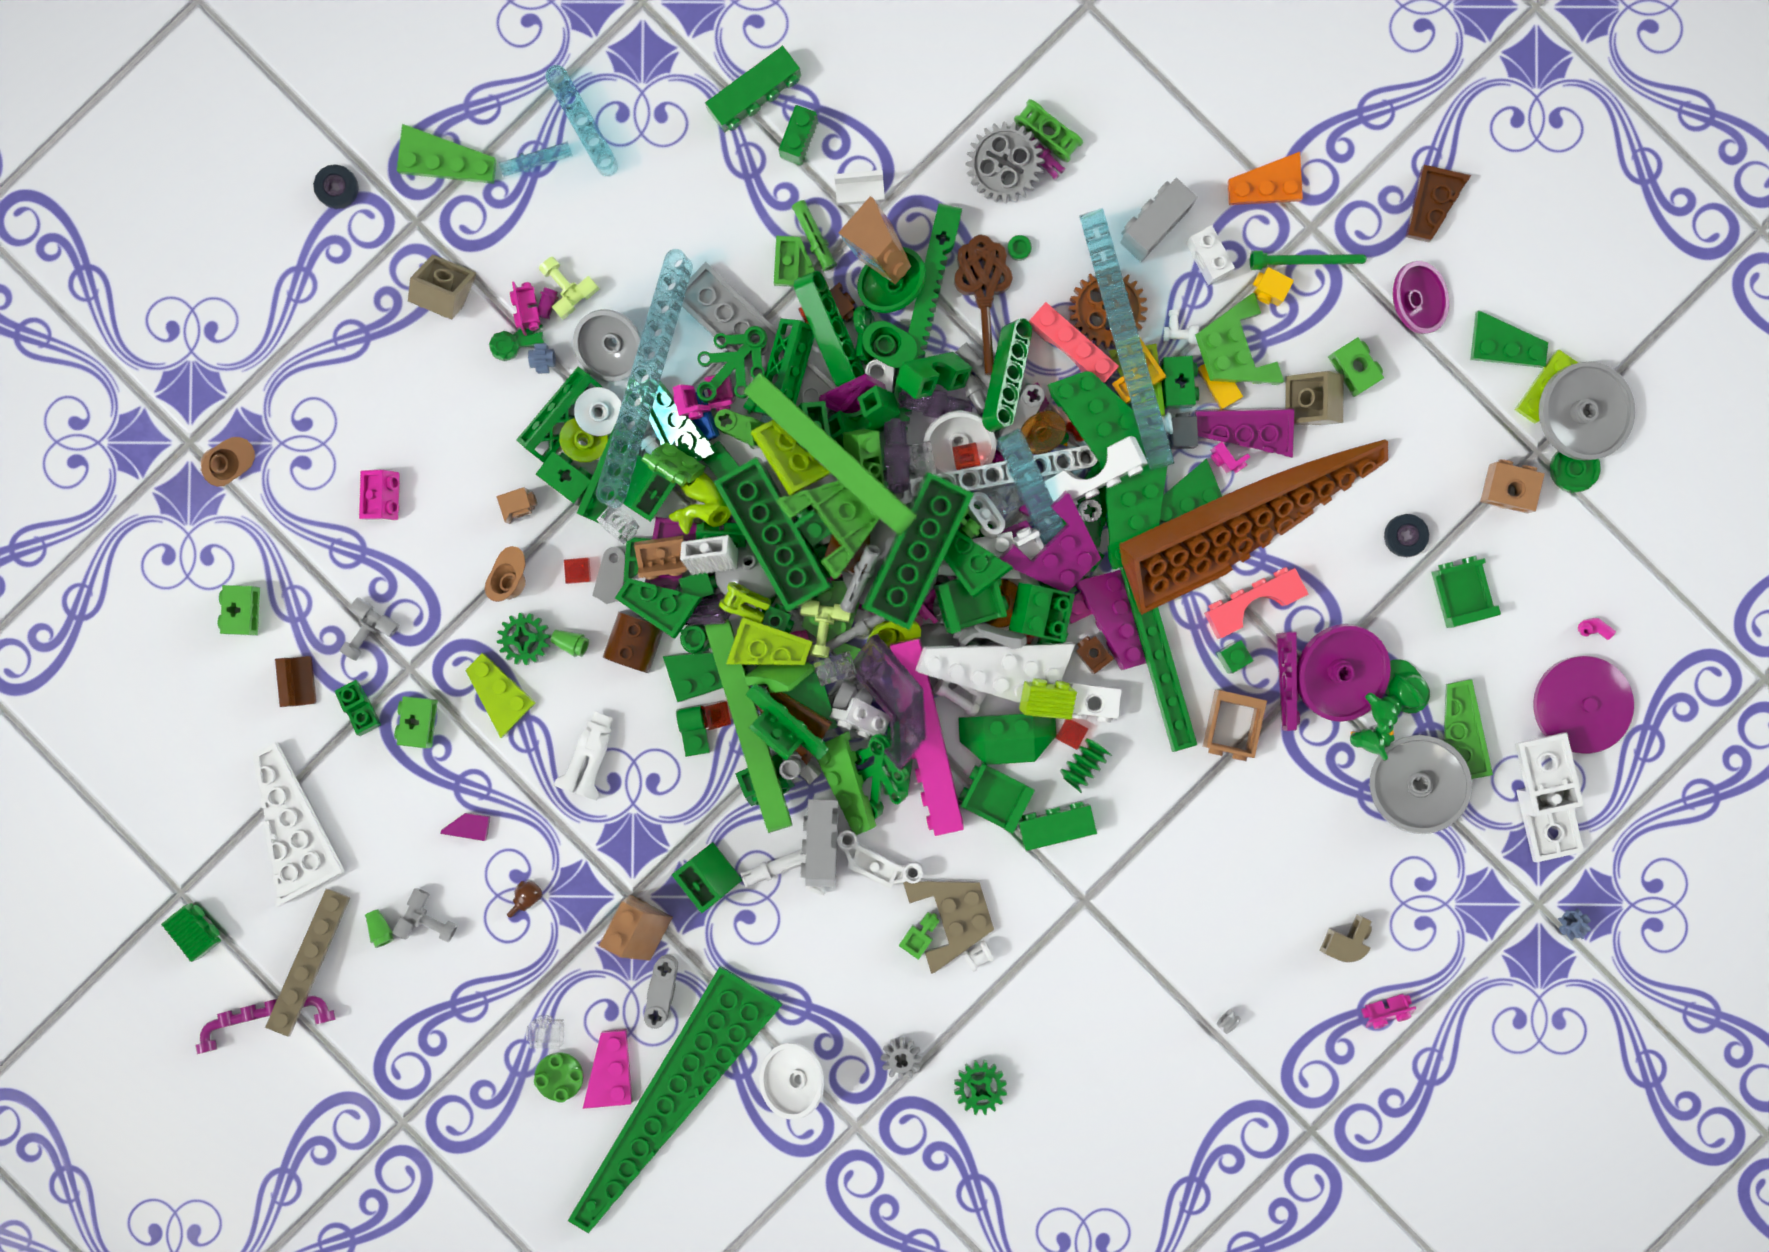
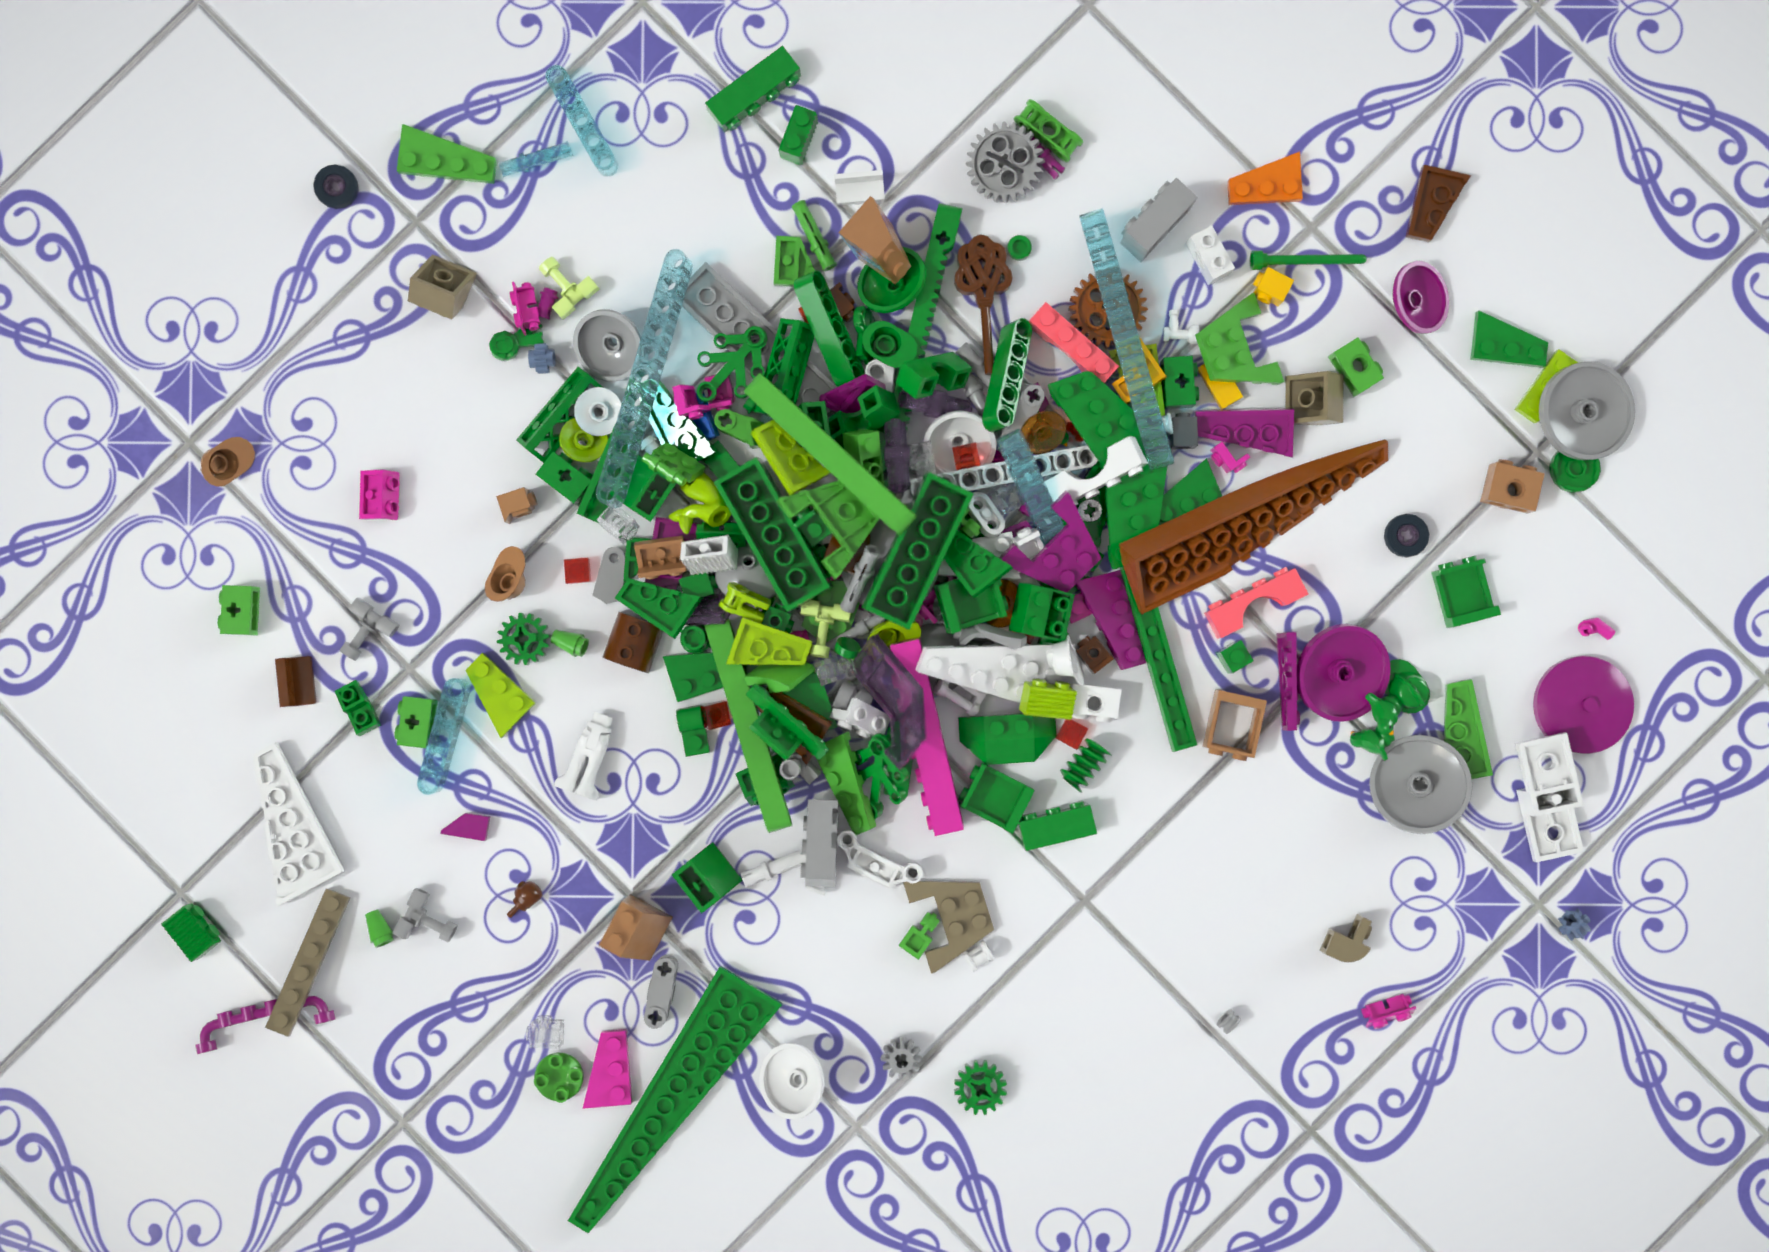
(435, 745): none -> clear light blue beam
(847, 647): none -> green tile
(1065, 660): none -> white piece

